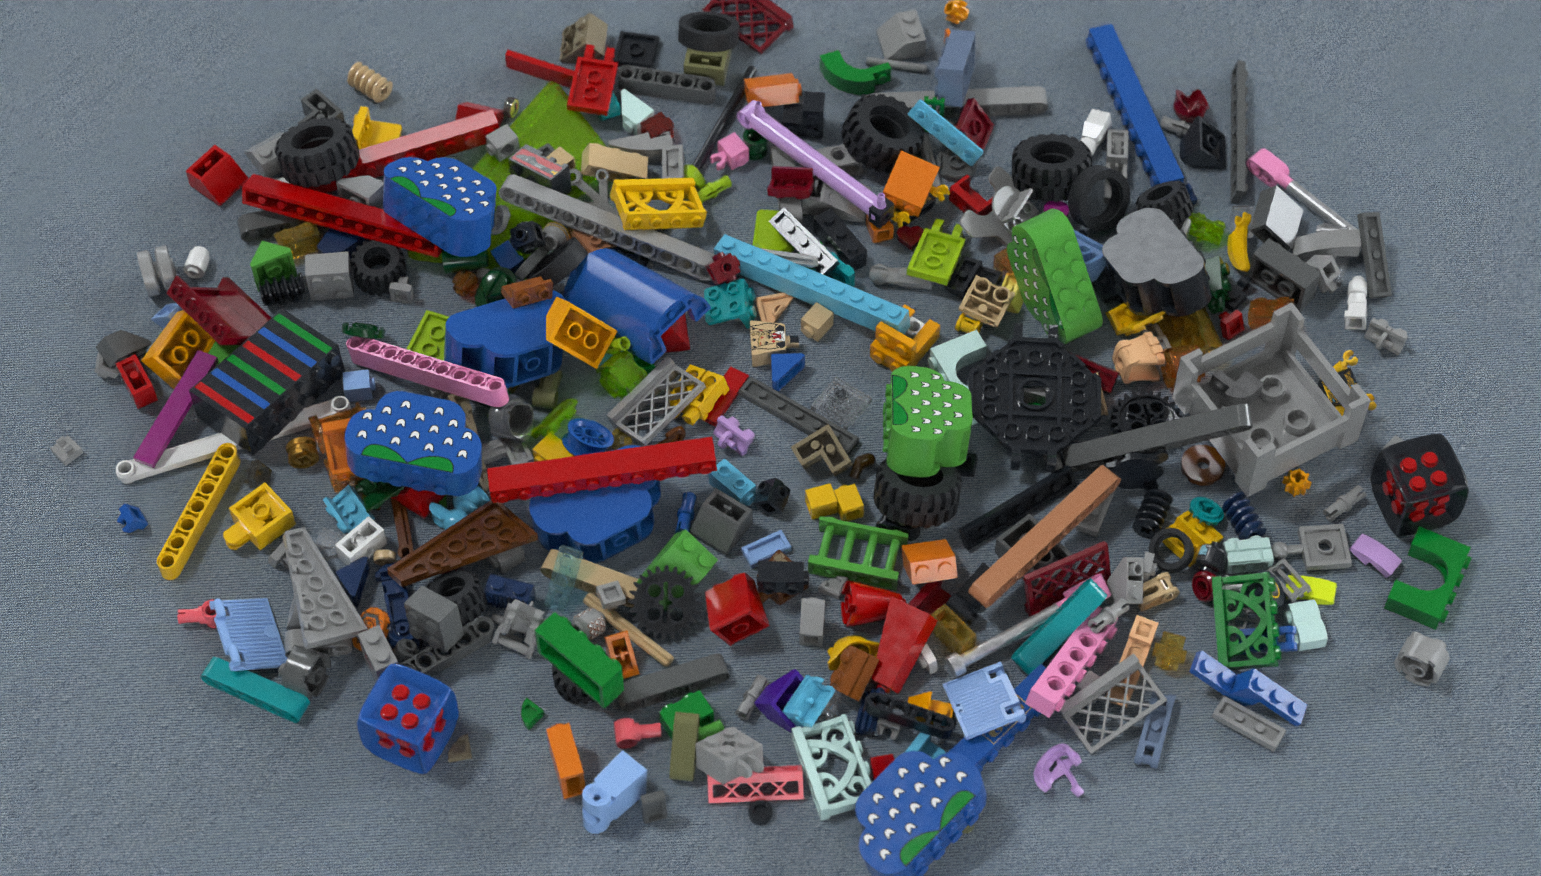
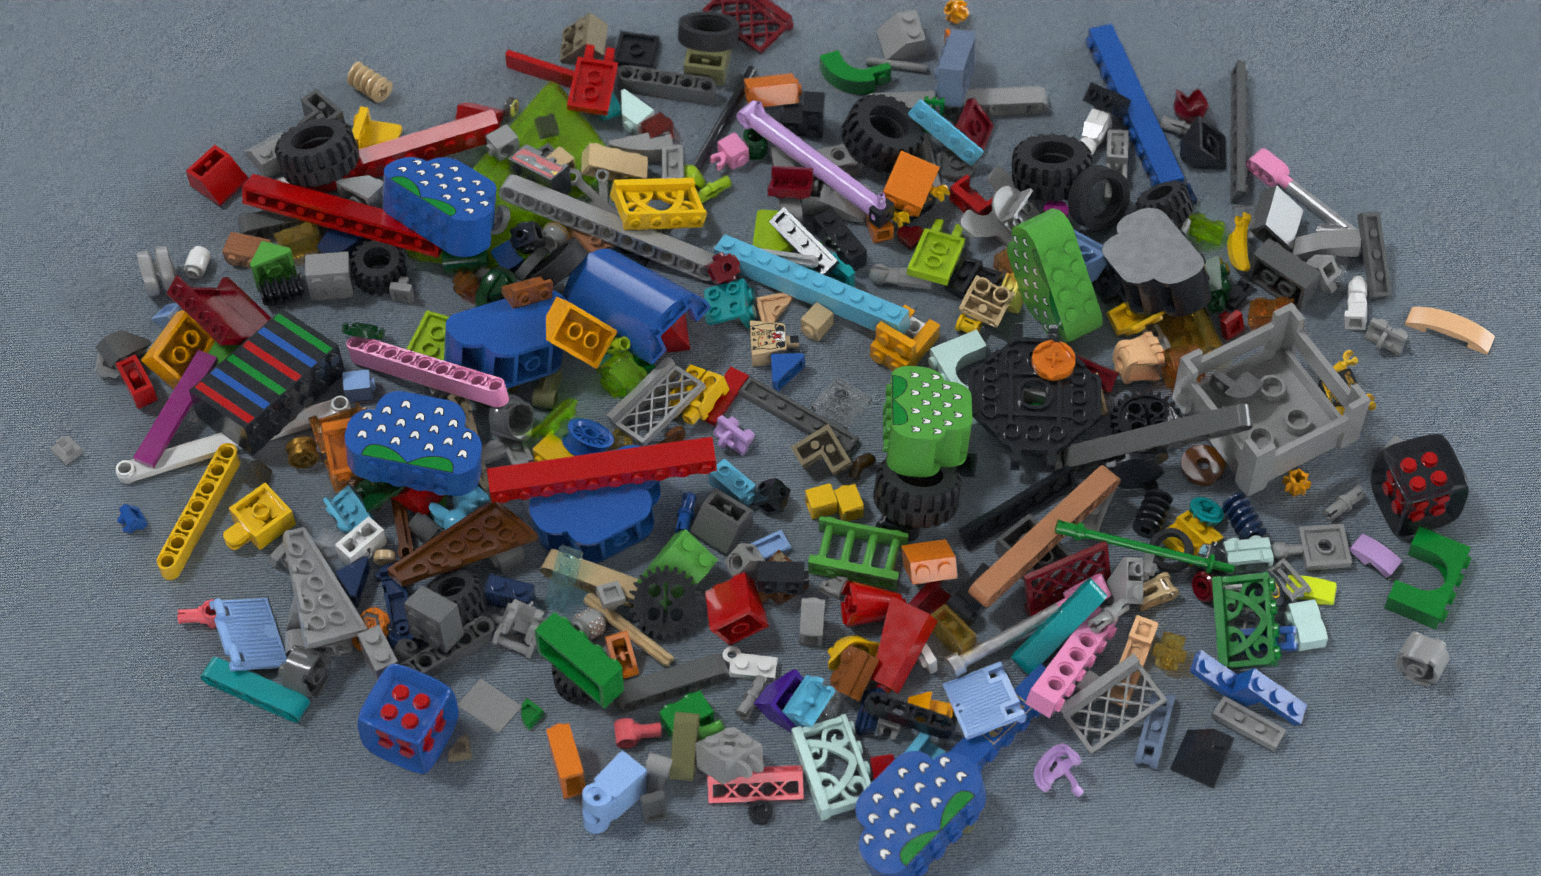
(241, 248): none -> nougat brick
(424, 527): none -> dark grey brick
(489, 705): none -> light grey sticker
(546, 126): none -> clear smoke tile
(657, 771): none -> light grey piece
(743, 559): none -> light grey brick
(749, 666): none -> white hinge
(1053, 360): none -> orange tile
(1079, 532): none -> green bar
(1107, 100): none -> black brick
(1203, 755): none -> black slope
(1451, 325): none -> light nougat slope

